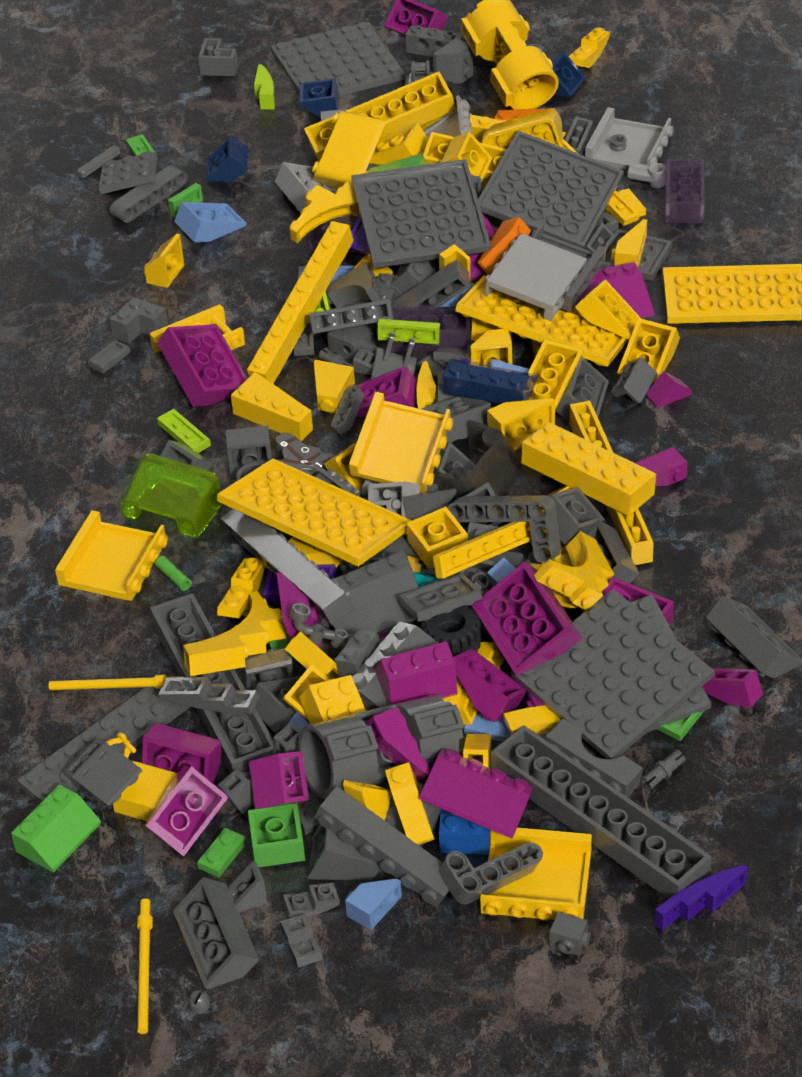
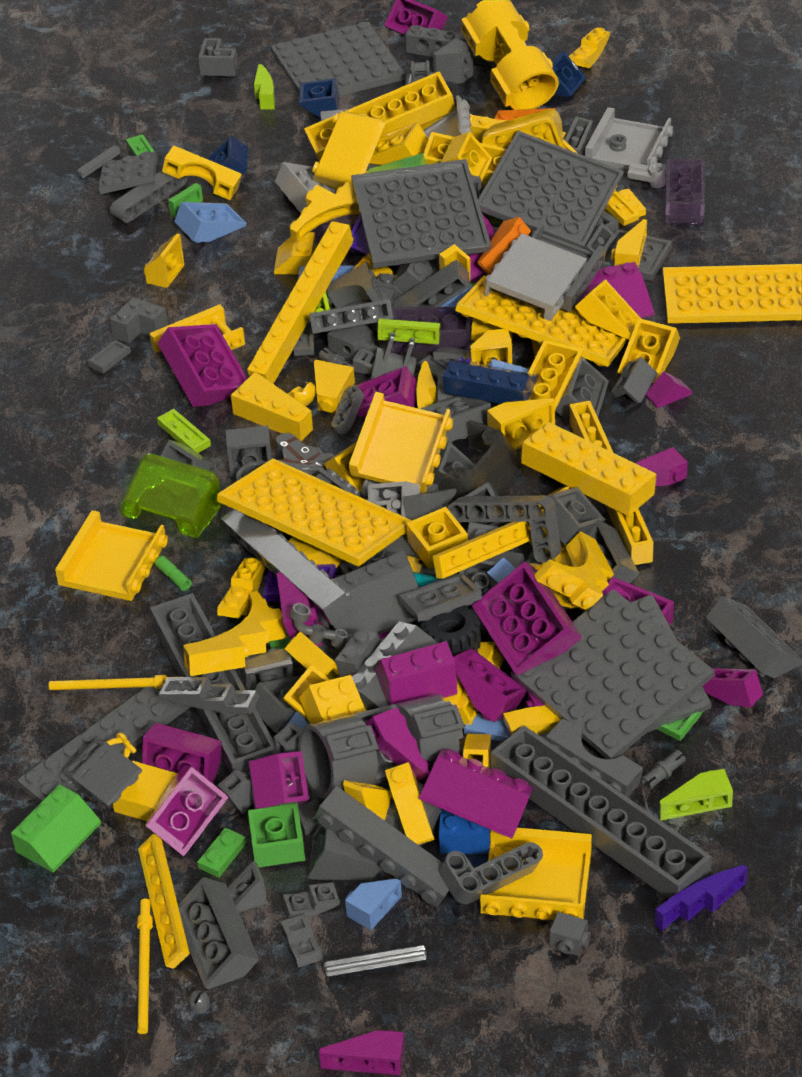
(163, 901): none -> yellow plate
(184, 163): none -> yellow arch
(293, 254): none -> yellow slope
(304, 396): none -> yellow hair
(371, 1053): none -> magenta slope
(375, 960): none -> axle
(701, 794): none -> lime slope

